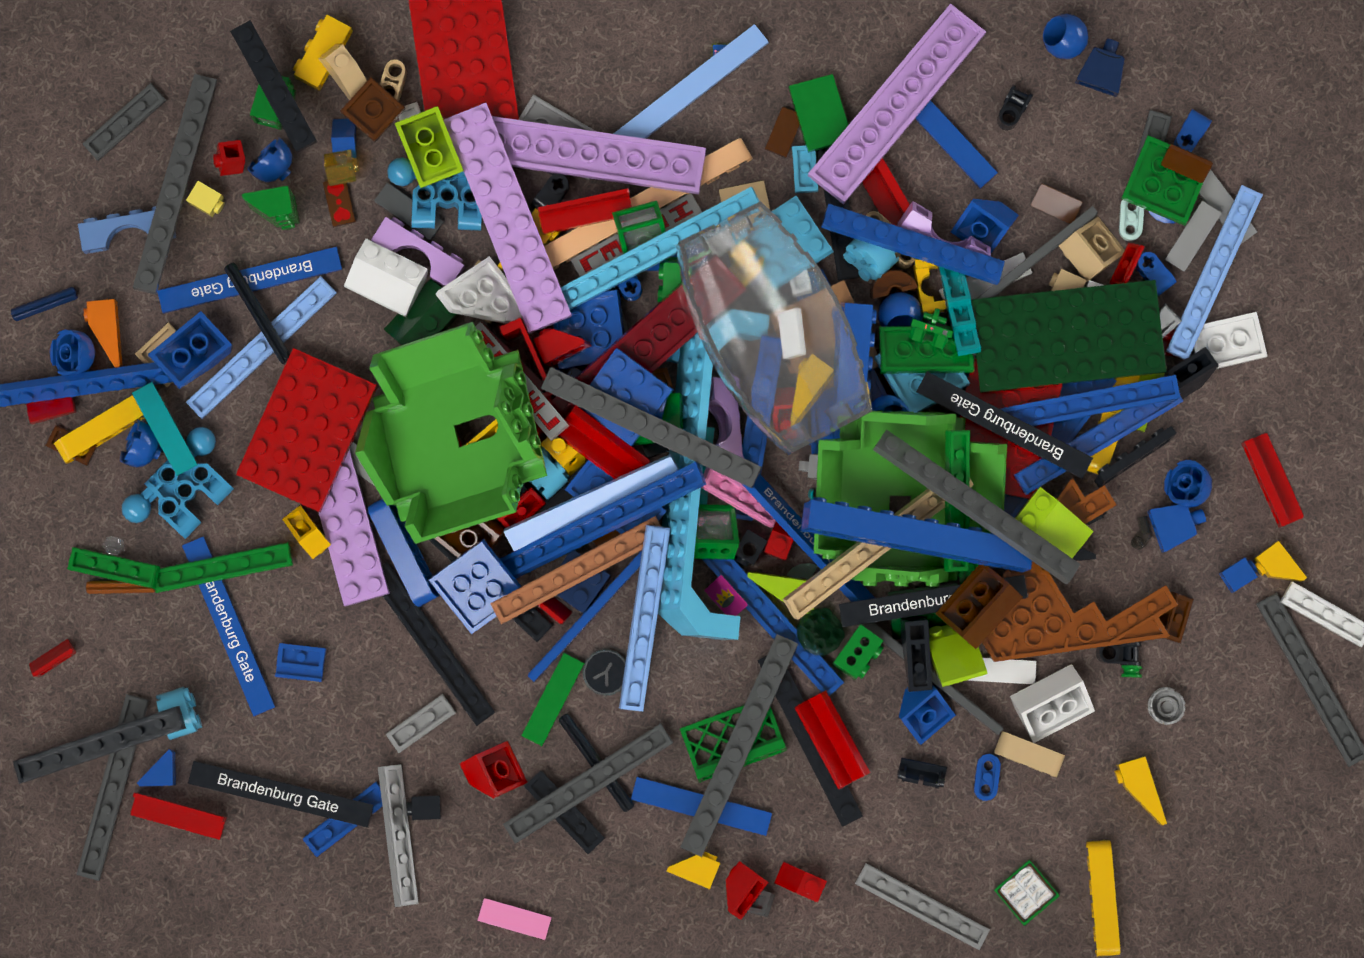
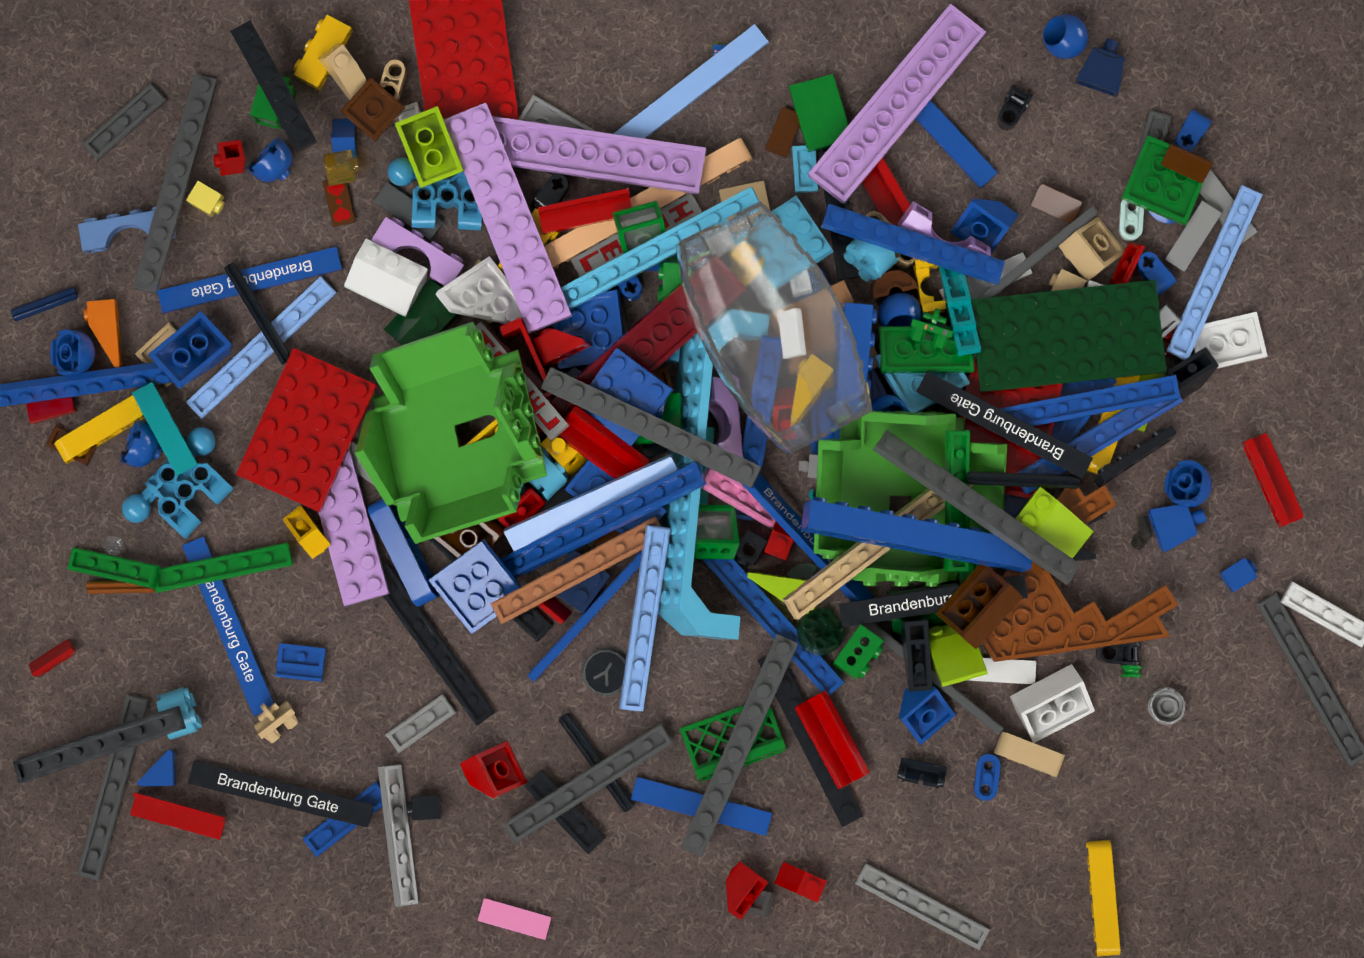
(273, 718): none -> tan hips
(274, 205): green slope -> none
(552, 699): green tile -> none
(697, 869): yellow slope -> none
(725, 597): dark pink sticker -> none
(1023, 480): none -> black axle
(1026, 892): tile -> none
(1139, 783): yellow slope -> none
(1177, 617): reddish brown slope -> none
(1278, 564): yellow slope -> none

